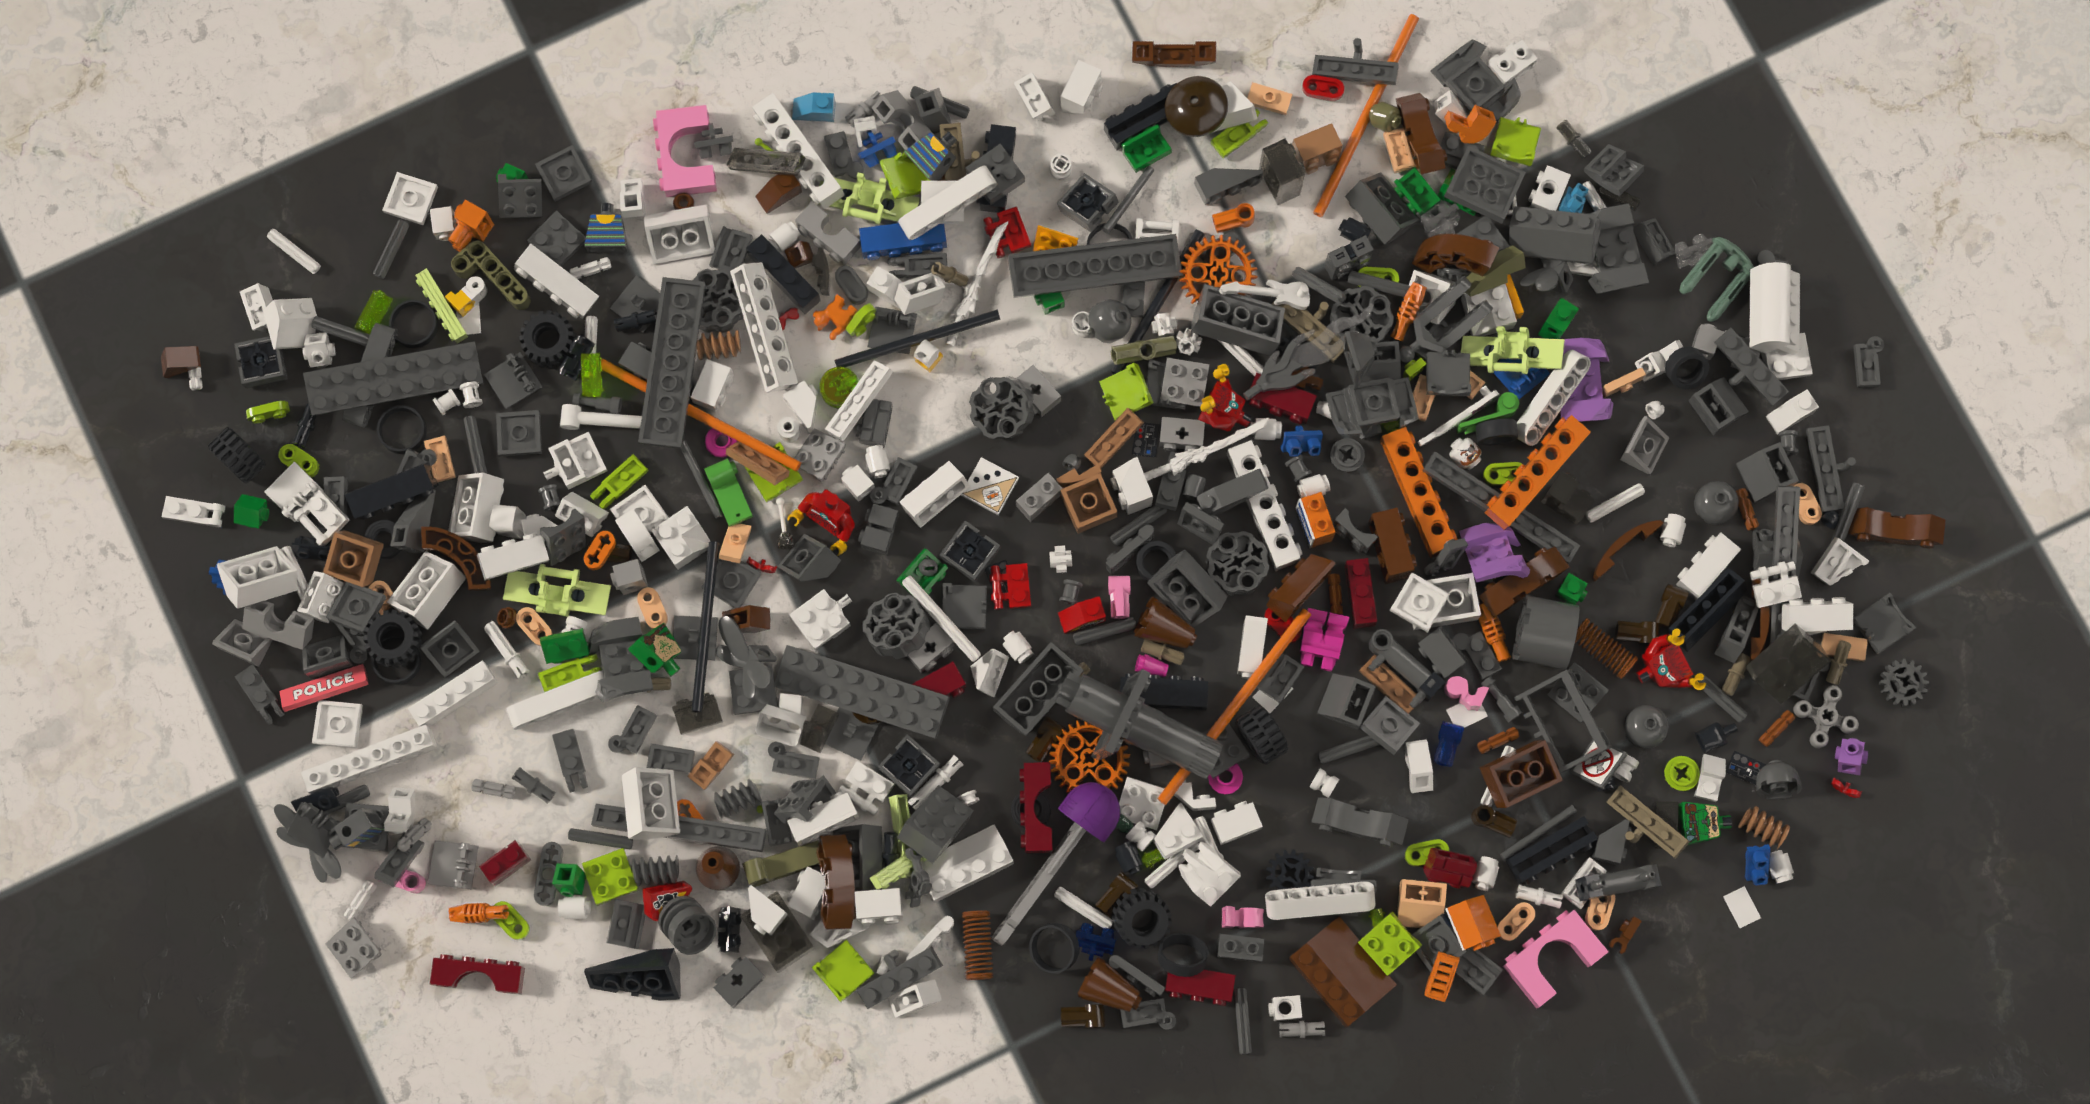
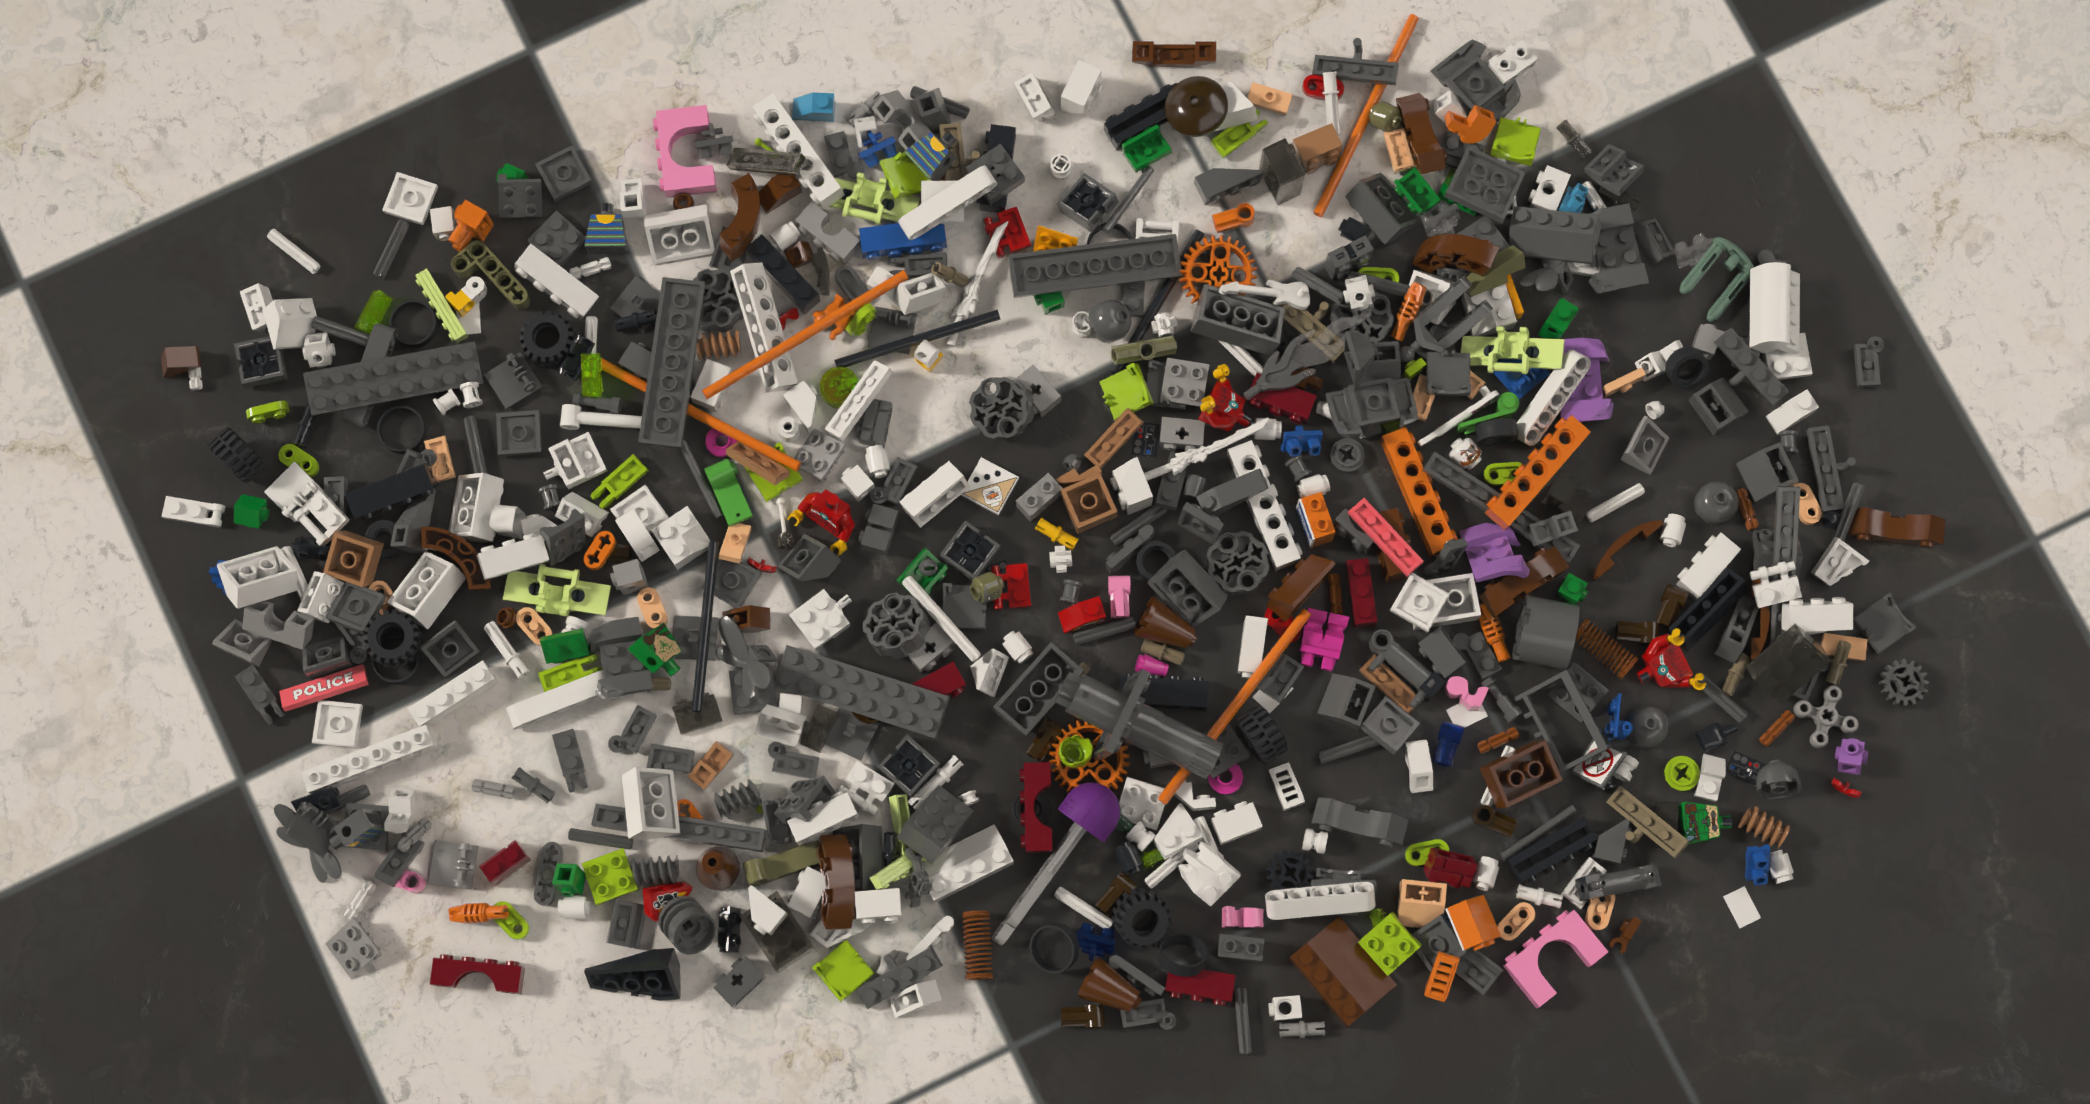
(747, 220): none -> reddish brown brick
(805, 334): none -> orange piece
(986, 587): none -> olive head
(1056, 534): none -> yellow pin
(1075, 751): none -> lime hair
(1188, 342): white gear -> none
(1286, 805): none -> white slope
(1315, 841): none -> white wheel
(1324, 783): white wheel -> none
(1331, 100): none -> white axle
(1355, 286): none -> white brick
(1385, 537): none -> coral tile
(1552, 528): none -> dark grey slope
(1616, 729): none -> blue hinge

